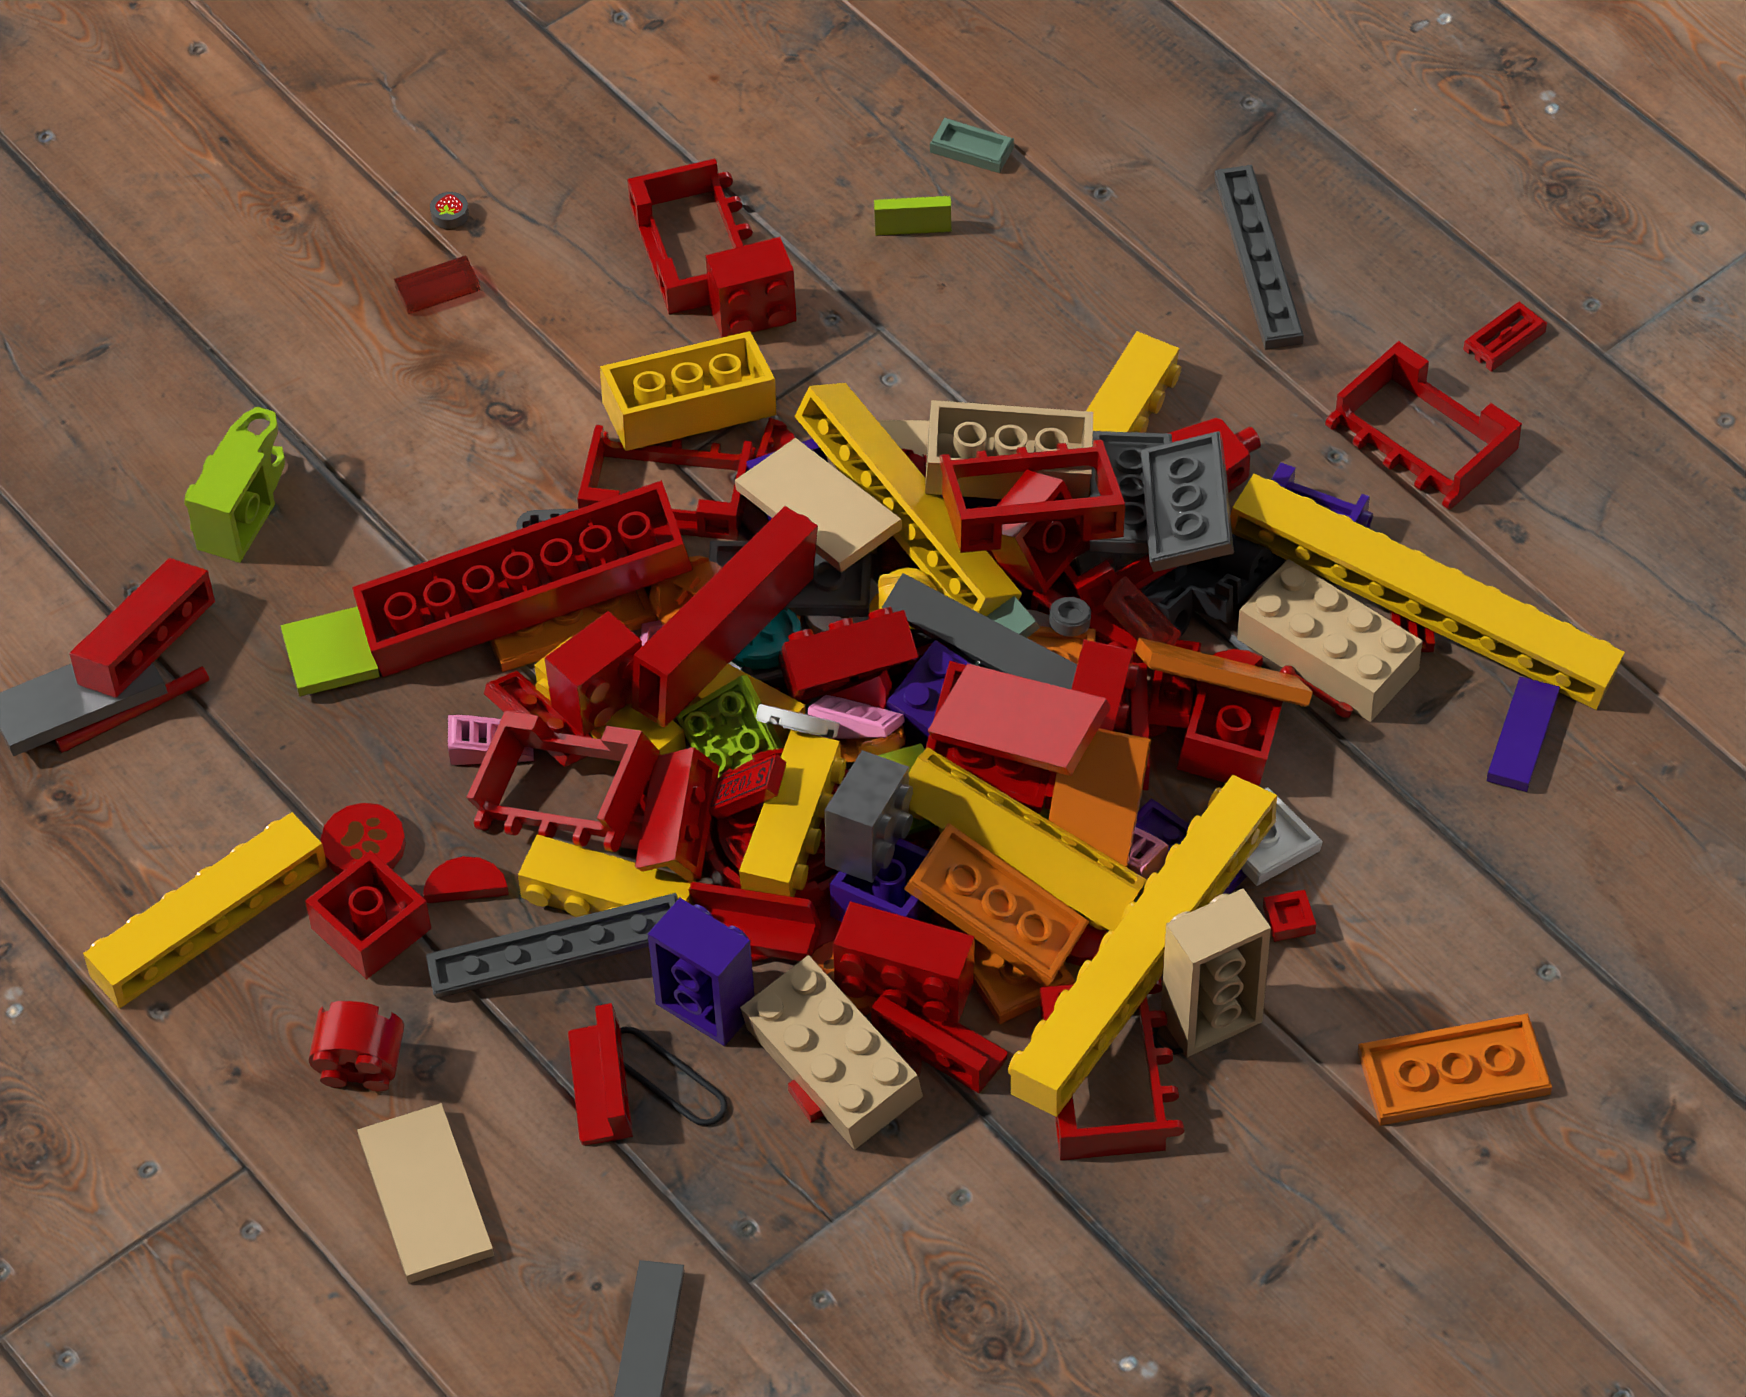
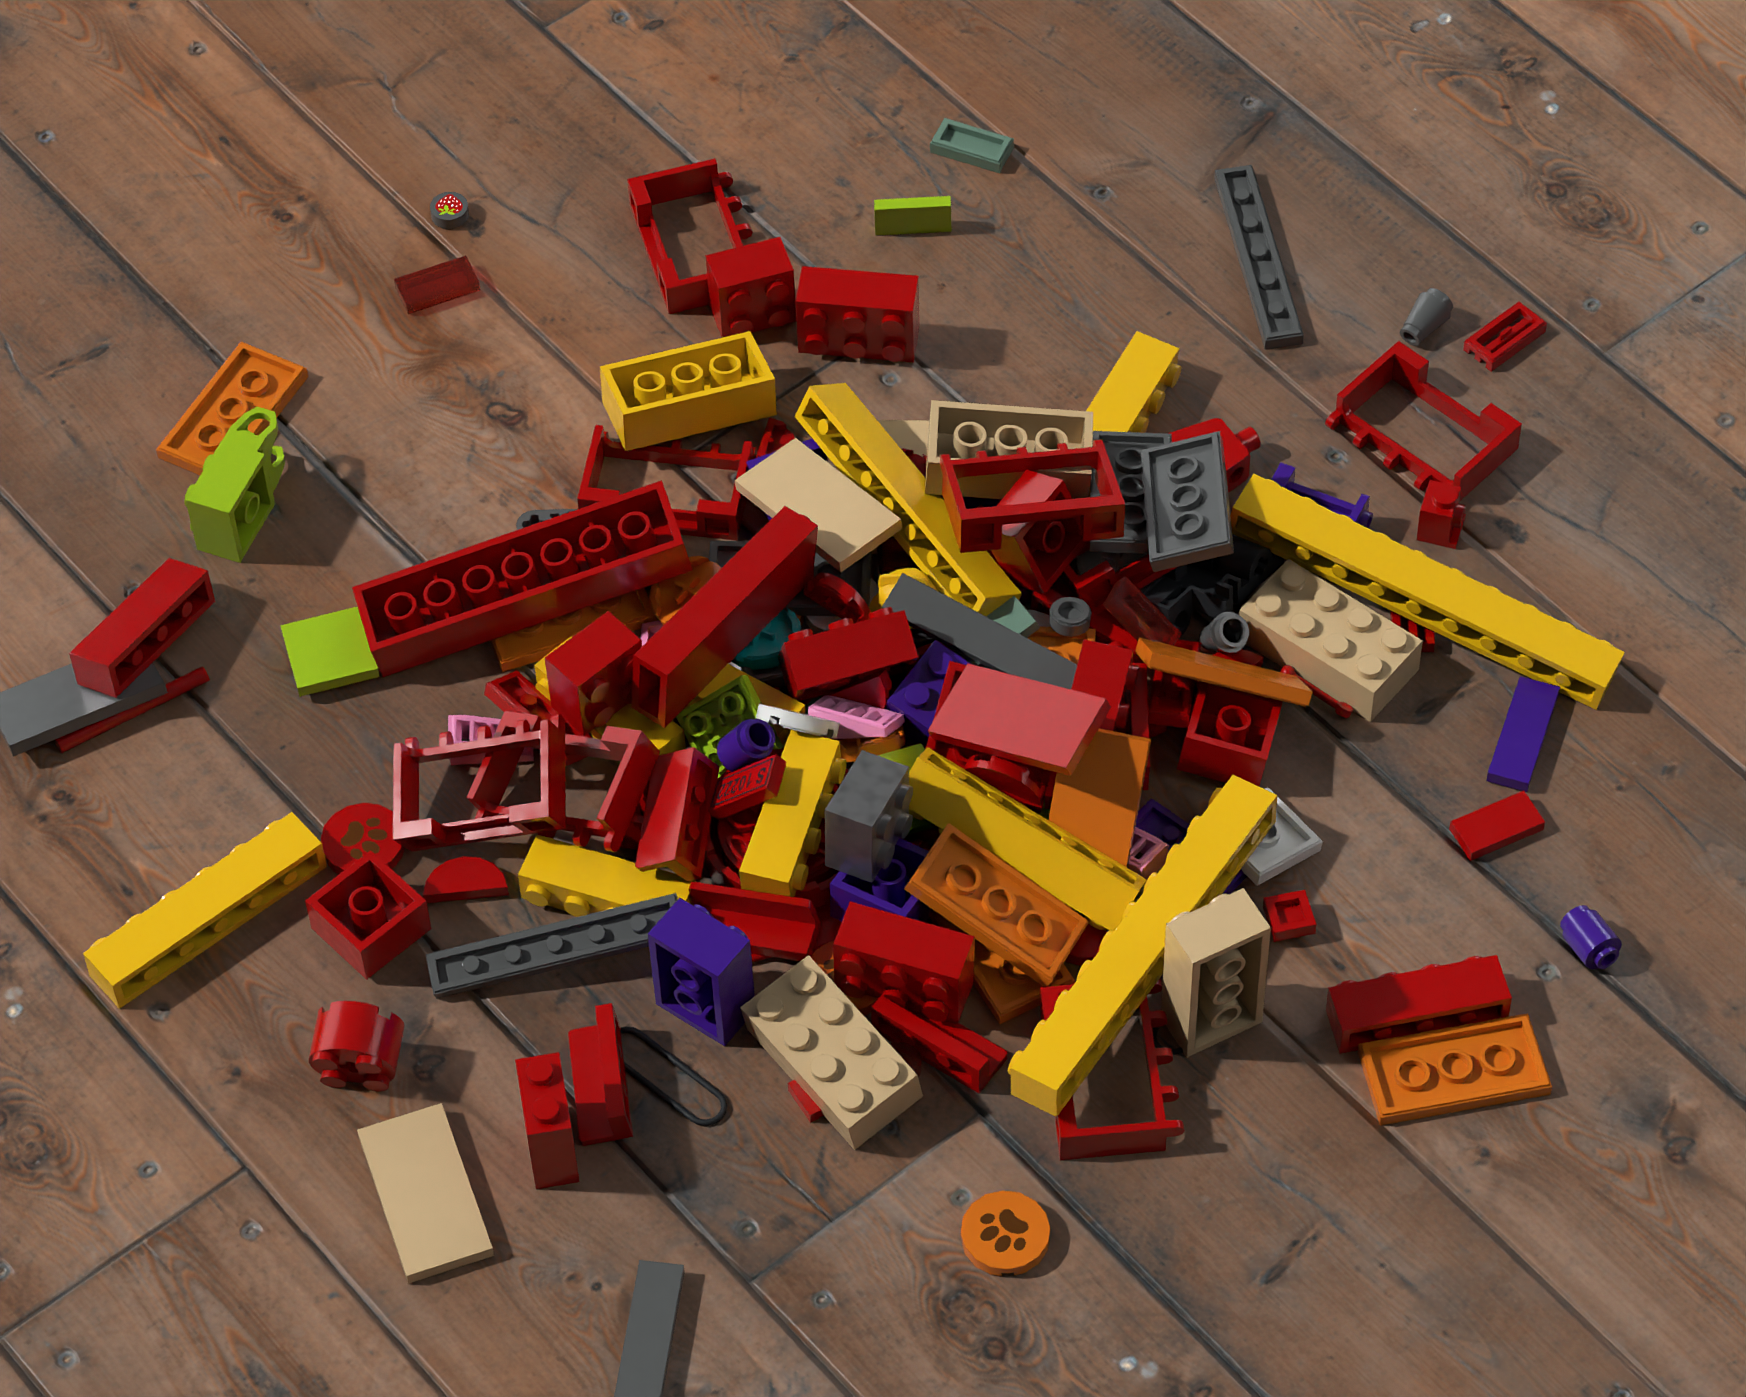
(242, 383): none -> orange tile
(522, 819): none -> red hinge
(547, 1120): none -> red brick
(746, 744): none -> dark purple brick
(837, 597): none -> red tile
(857, 314): none -> red brick
(1005, 1233): none -> orange tile
(1007, 776): none -> red tile
(1225, 633): none -> dark grey cone
(1417, 1001): none -> red brick
(1426, 315): none -> dark grey cone
(1441, 515): none -> red brick
(1497, 825): none -> red tile
(1590, 937): none -> dark purple brick

